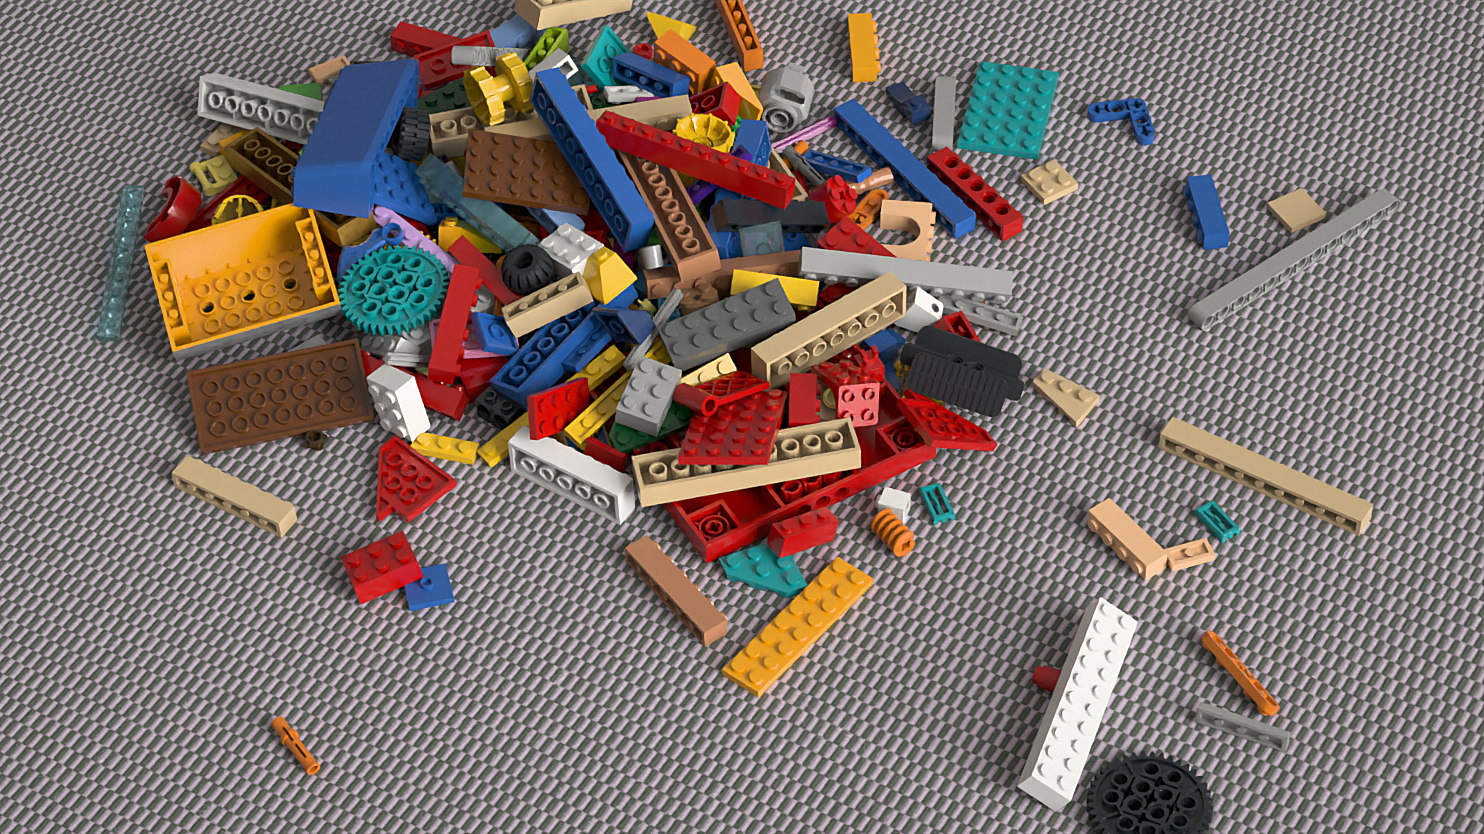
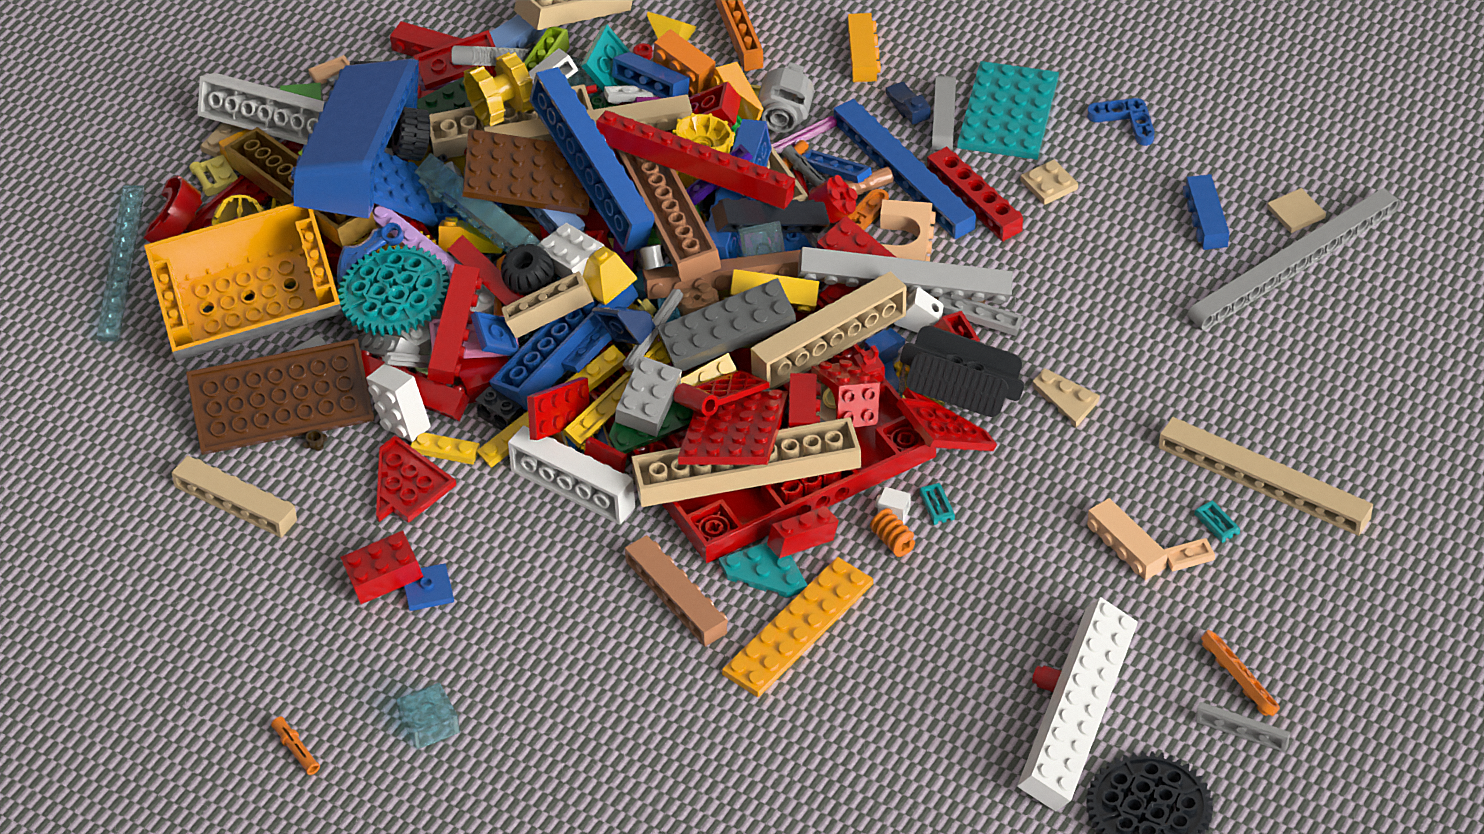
(428, 715): none -> clear light blue brick

